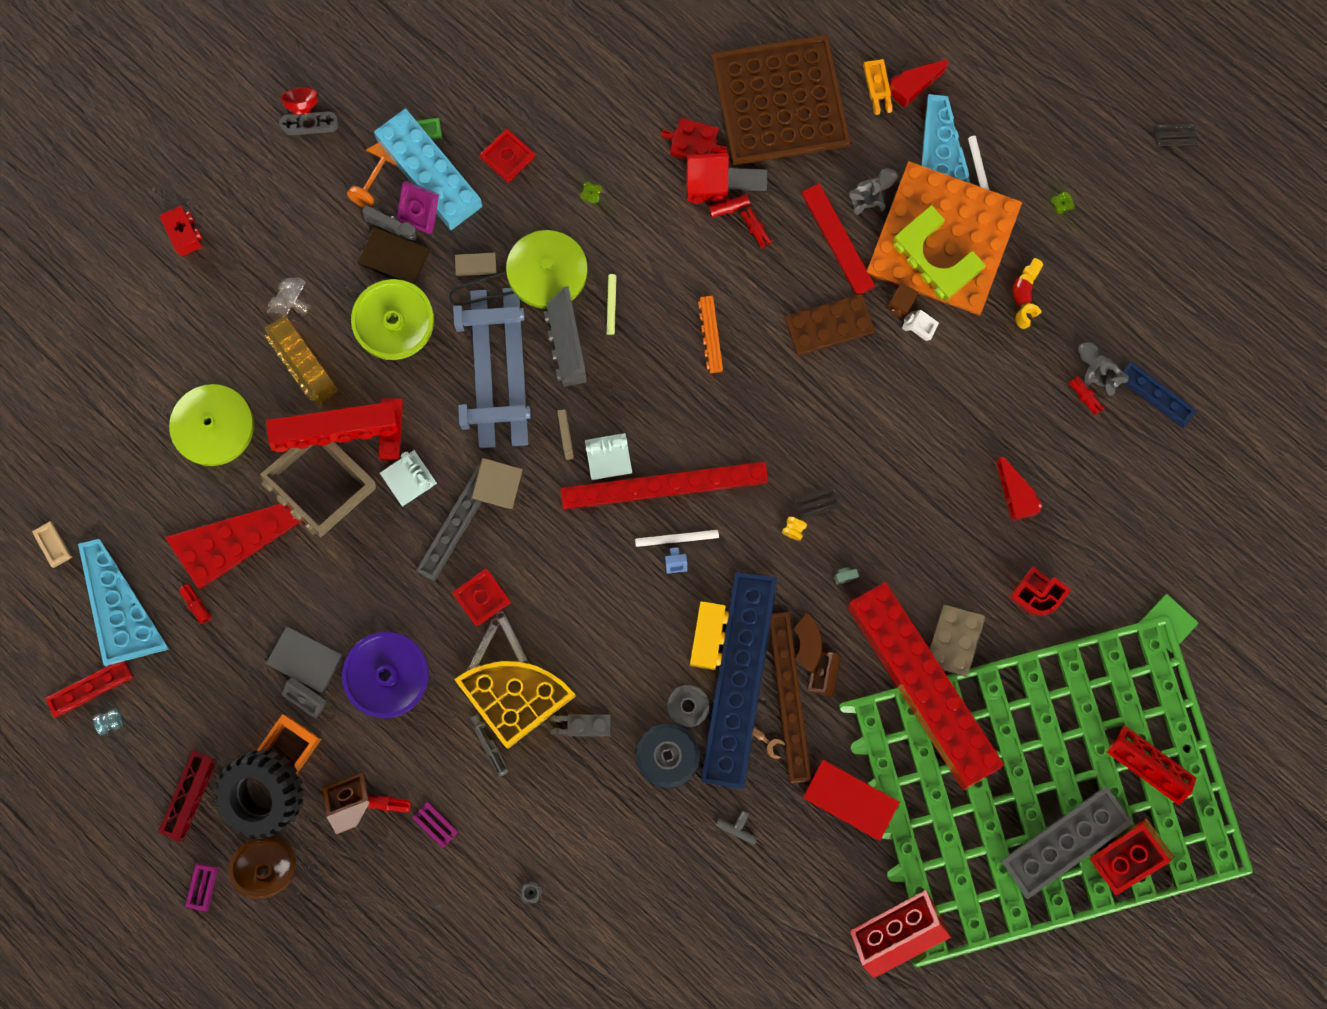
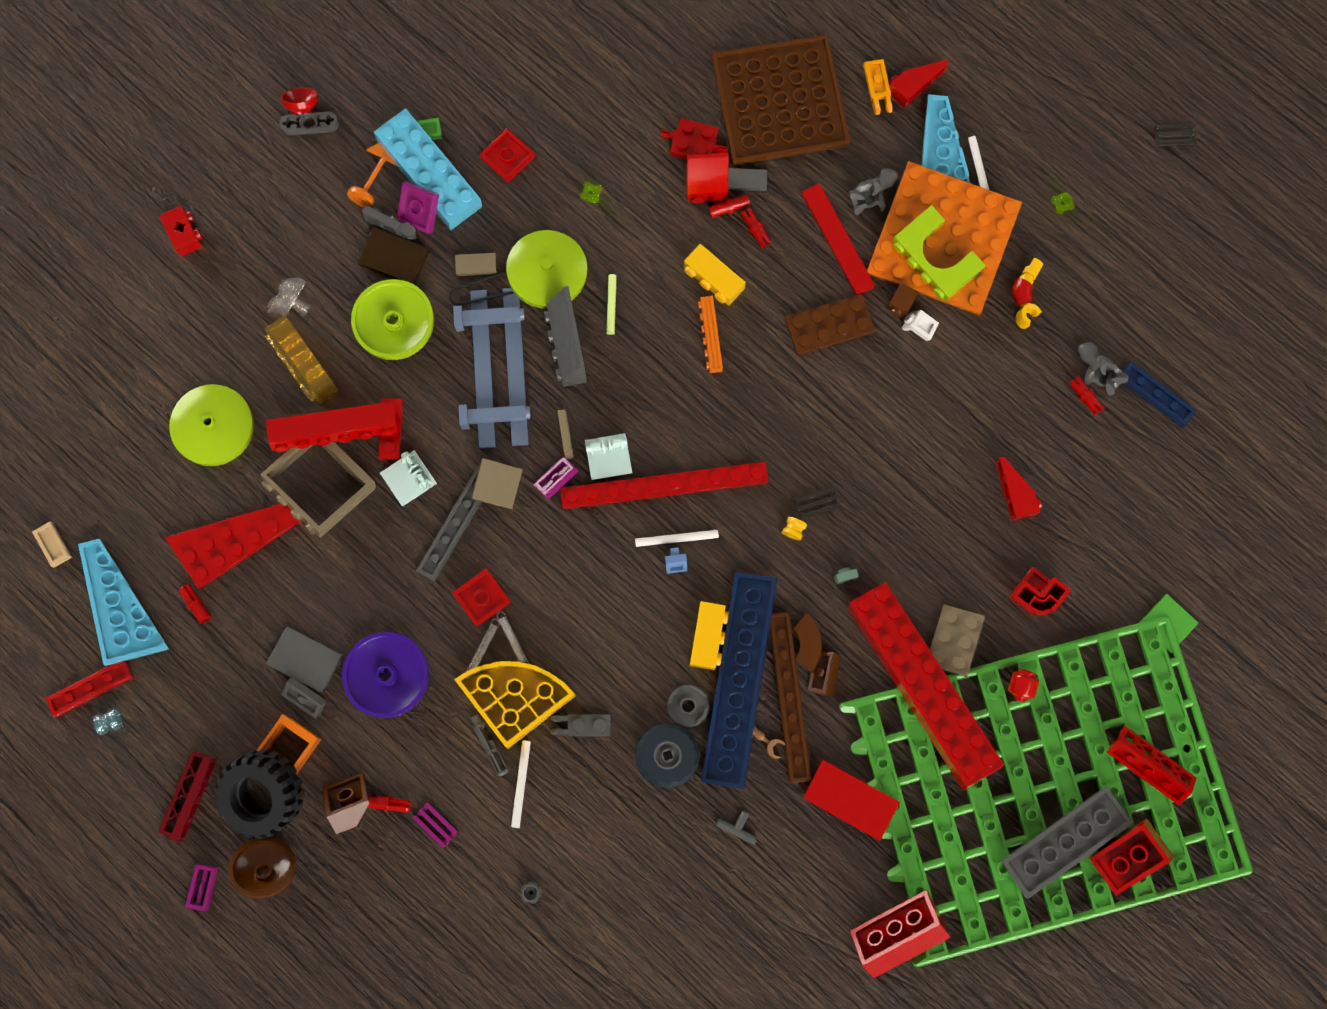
(520, 787): none -> white bar
(557, 479): none -> magenta tile
(713, 275): none -> yellow brick
(1023, 685): none -> red head

